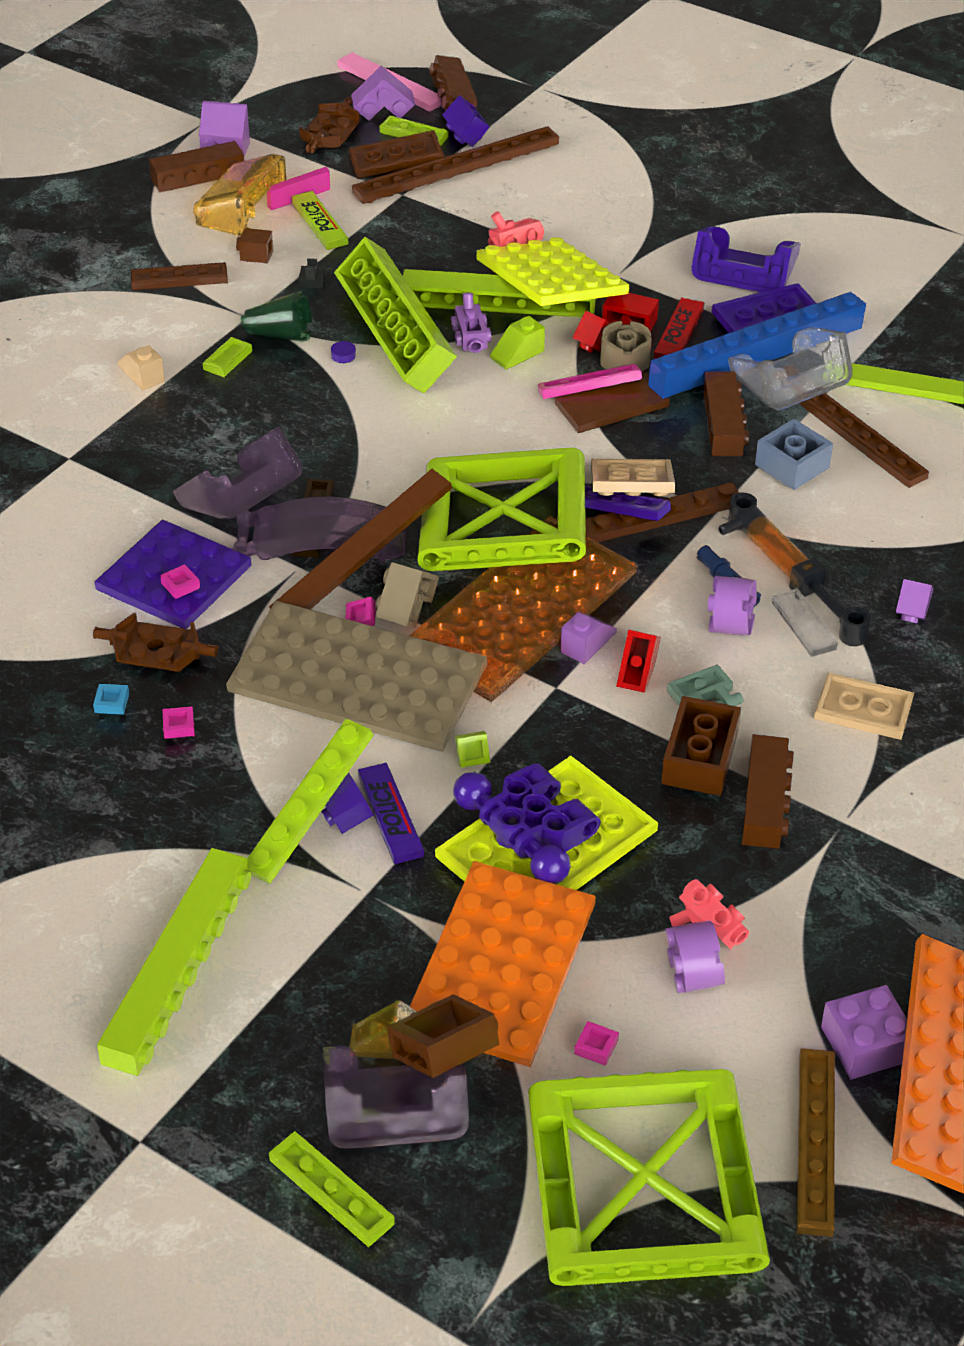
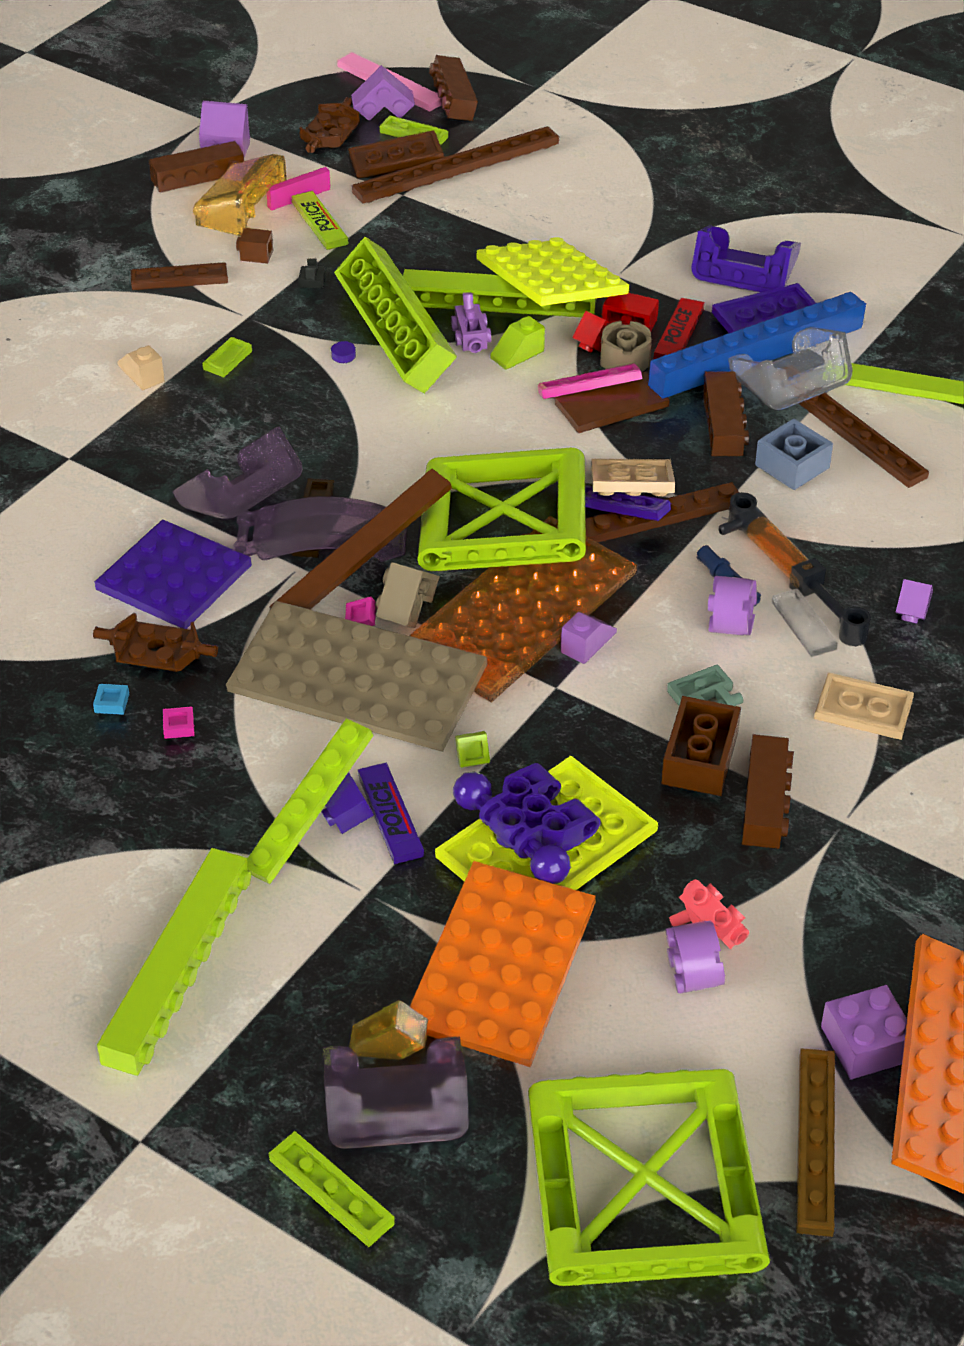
(180, 581): dark pink plate -> none
(280, 318): clear green cone -> none
(443, 1035): reddish brown window -> none
(465, 121): dark purple brick -> none
(514, 232): coral brick -> none
(596, 1043): dark pink plate -> none
(638, 660): red slope -> none

